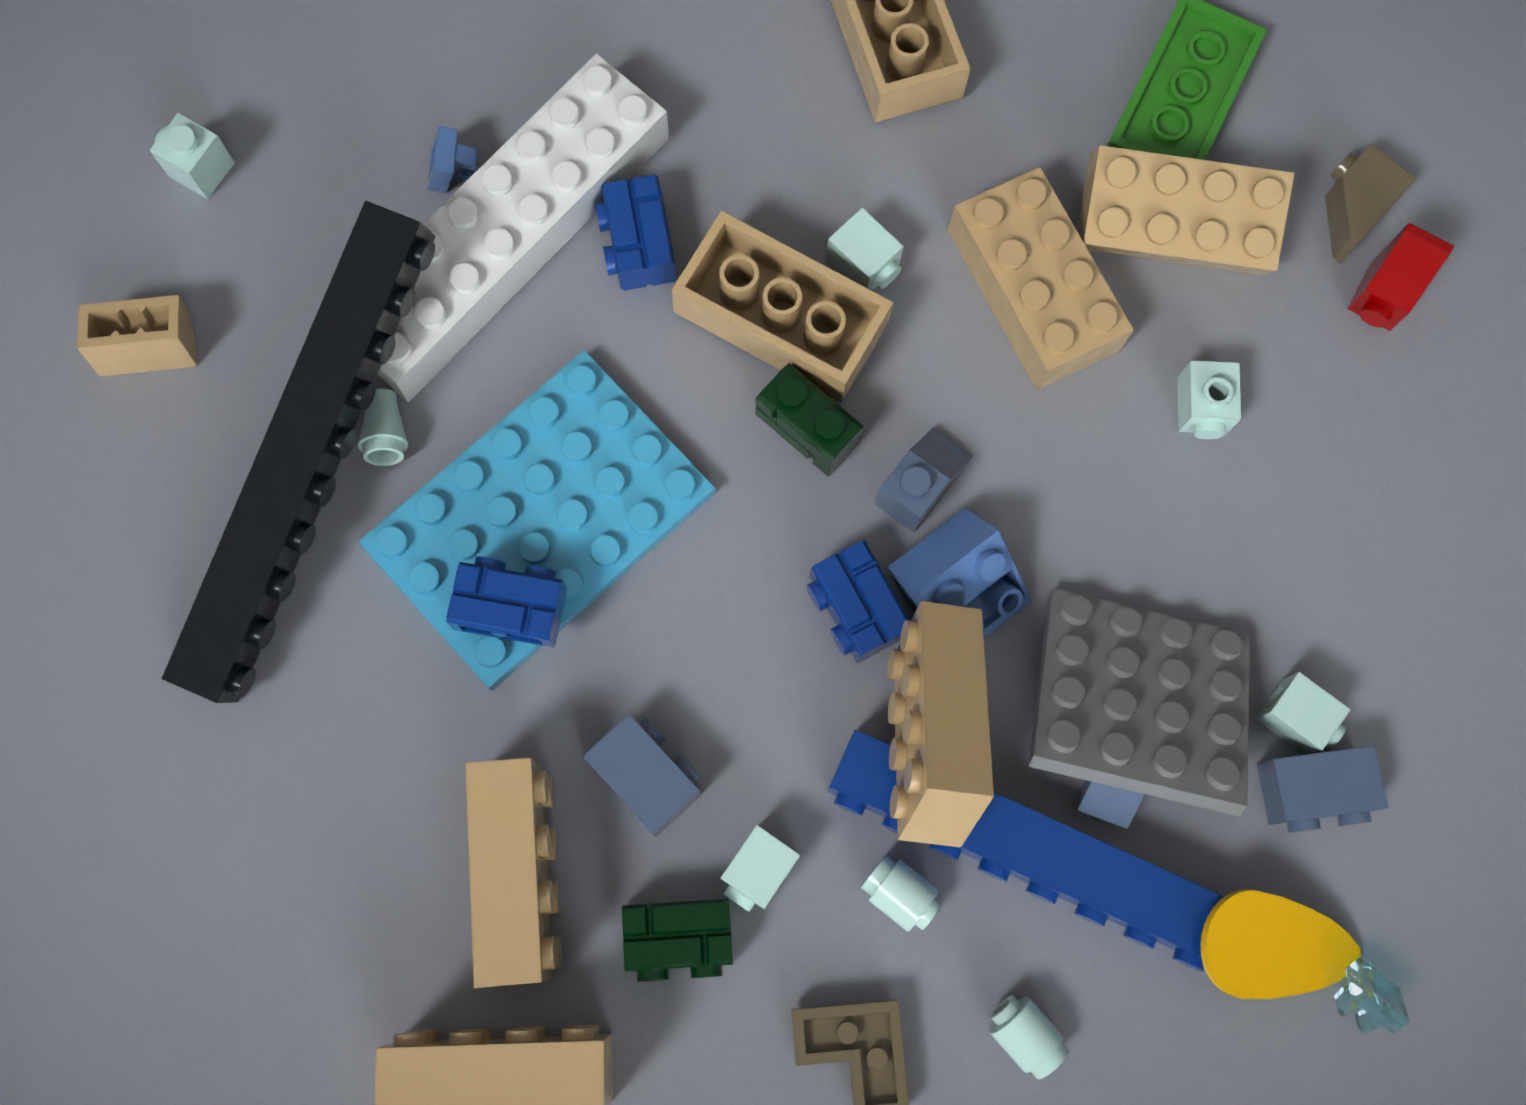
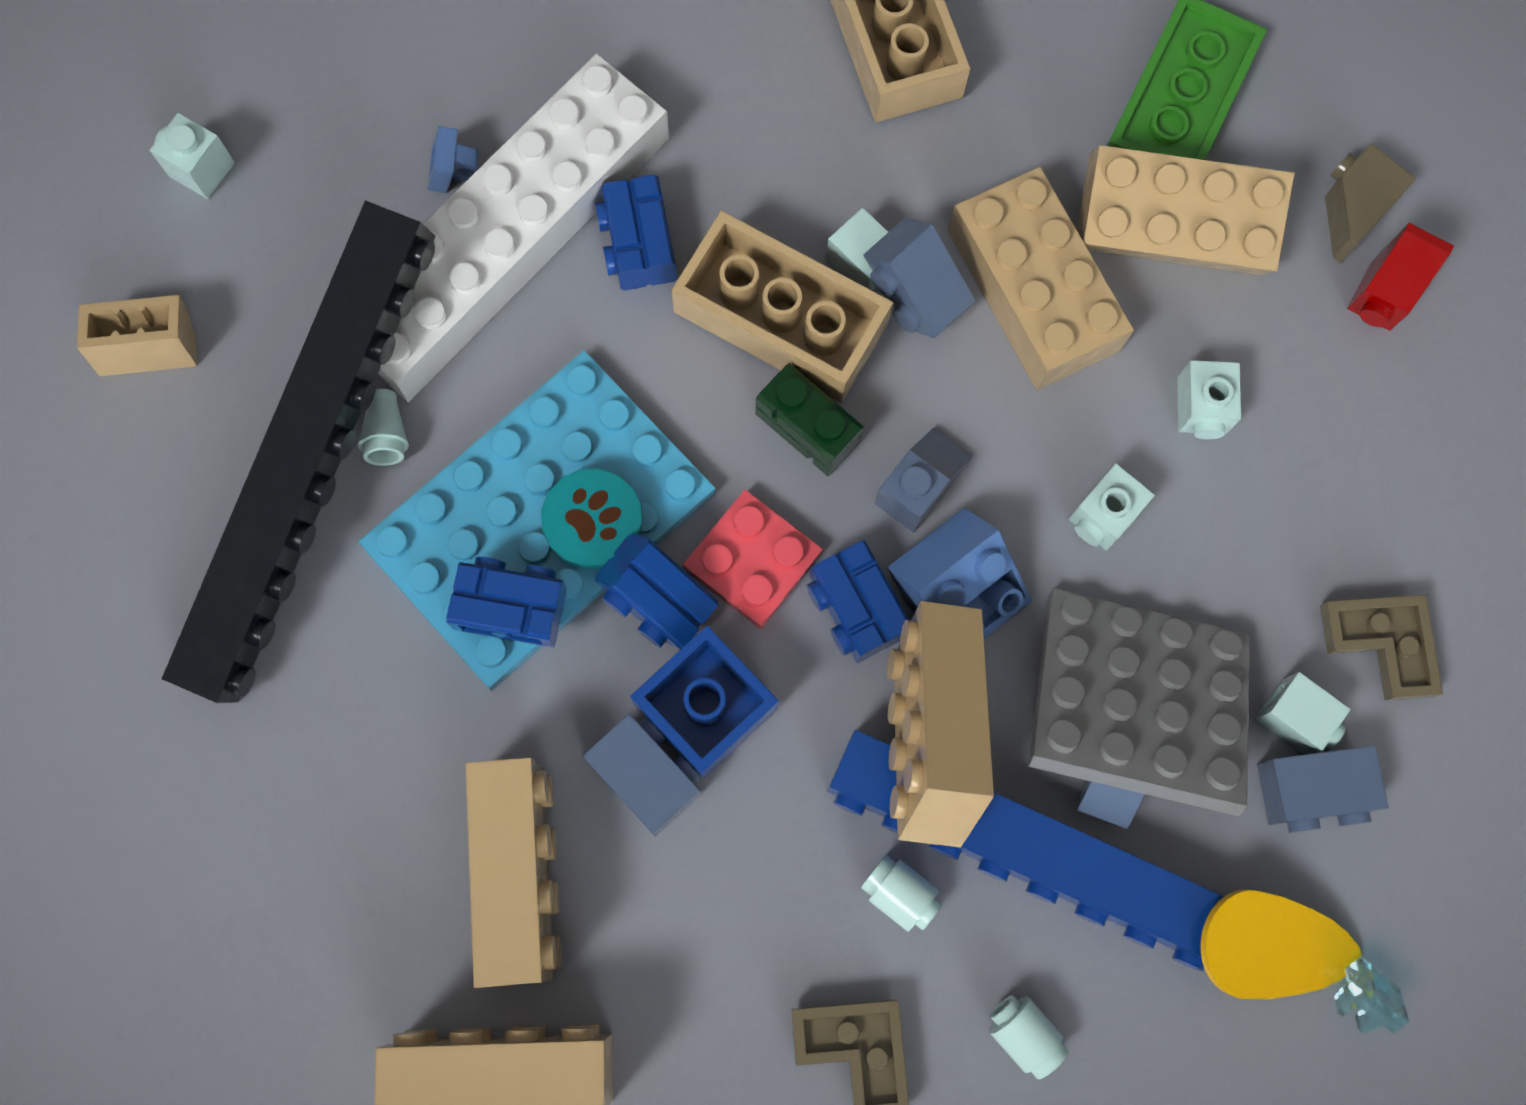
(590, 516): none -> teal tile
(655, 591): none -> blue brick
(677, 937): dark green brick -> none
(705, 701): none -> blue brick
(752, 559): none -> coral plate
(758, 870): light aqua brick -> none
(918, 278): none -> sand blue brick
(1110, 508): none -> light aqua brick
(1398, 632): none -> dark tan plate

